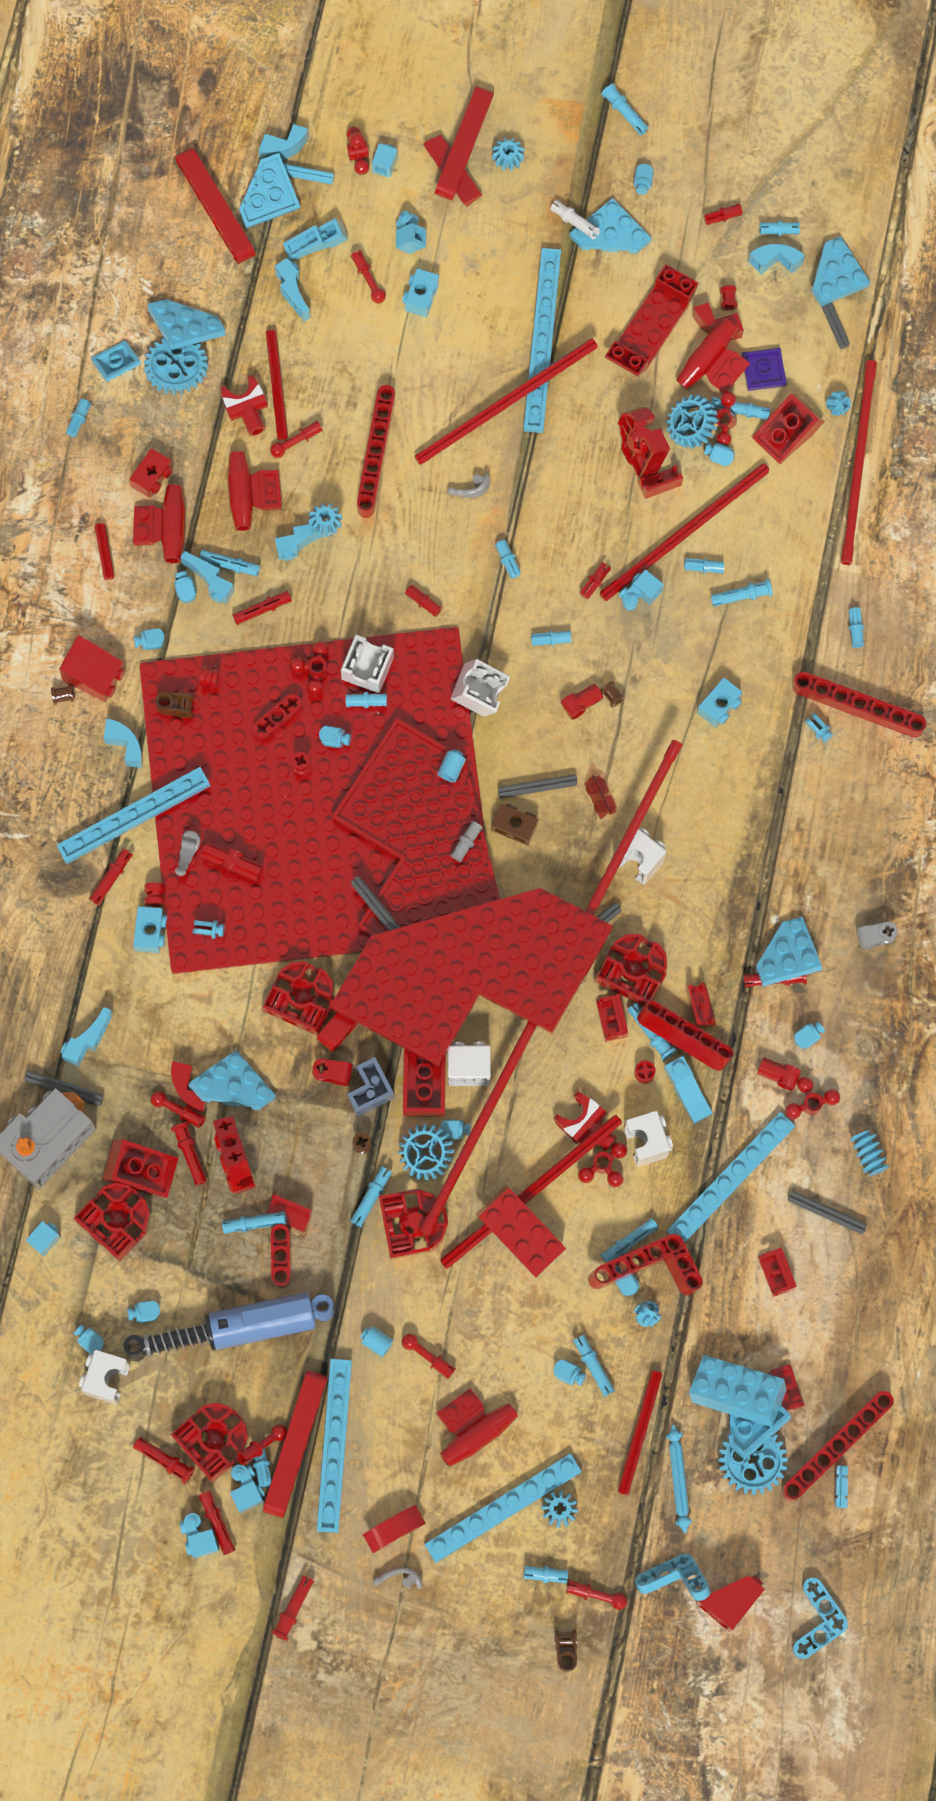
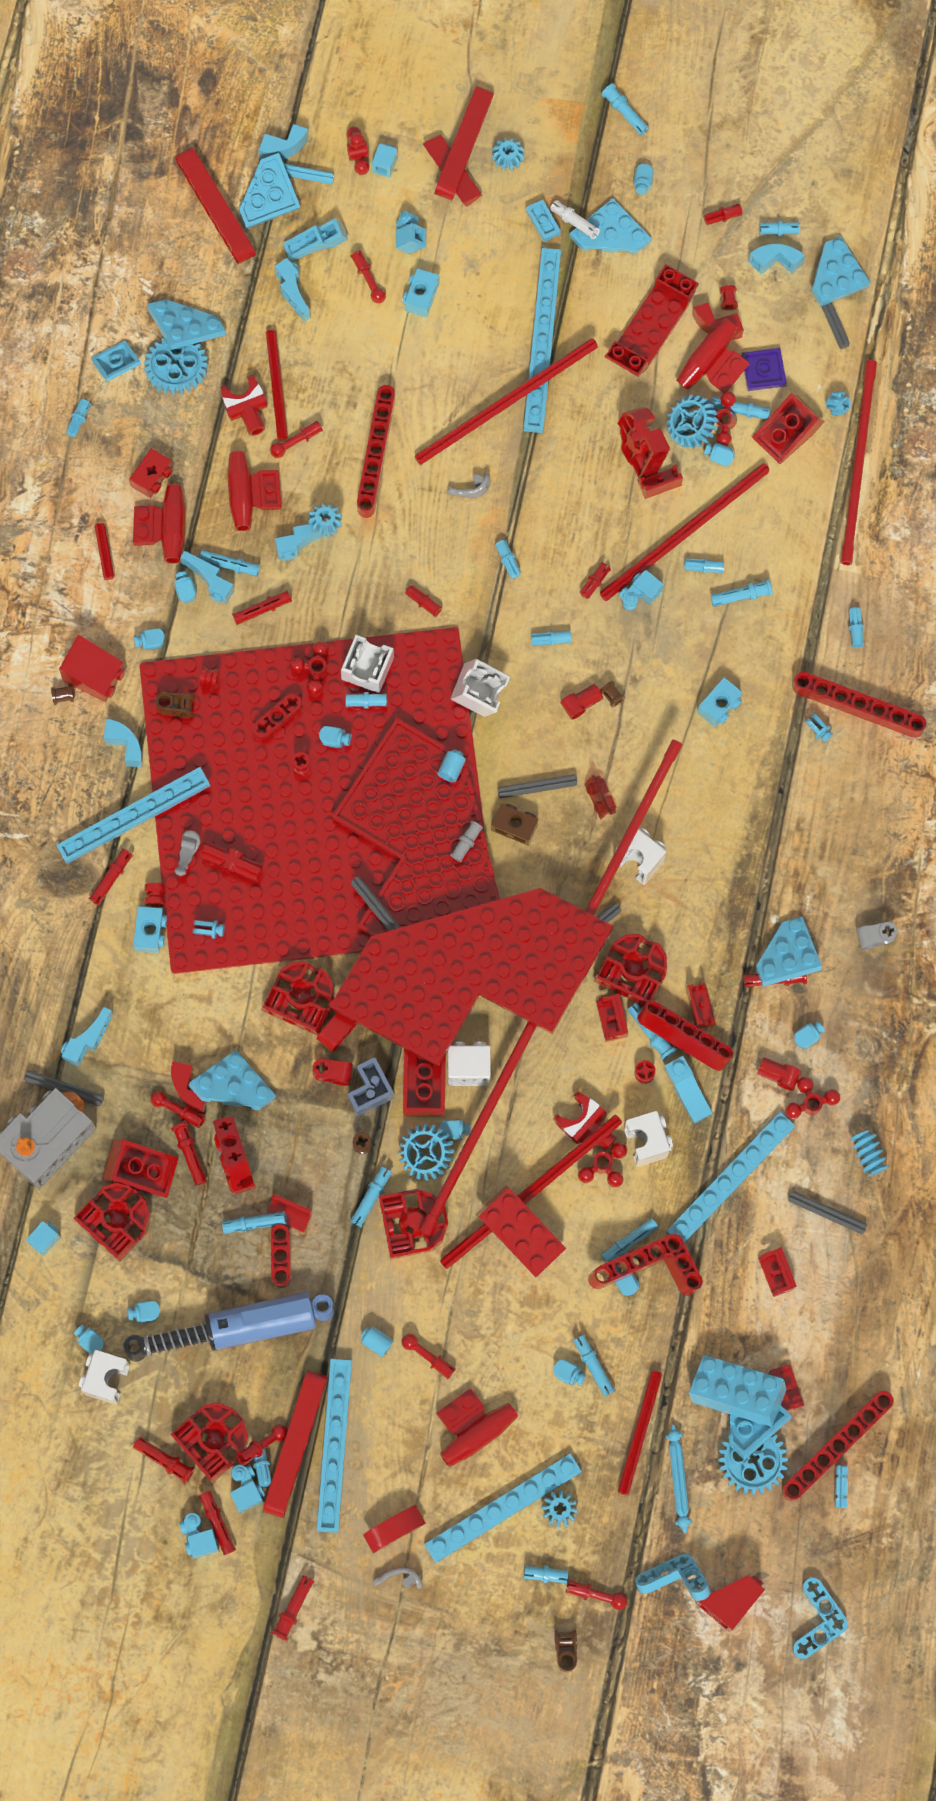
(543, 221): none -> medium azure plate
(647, 1313): medium azure gear -> none

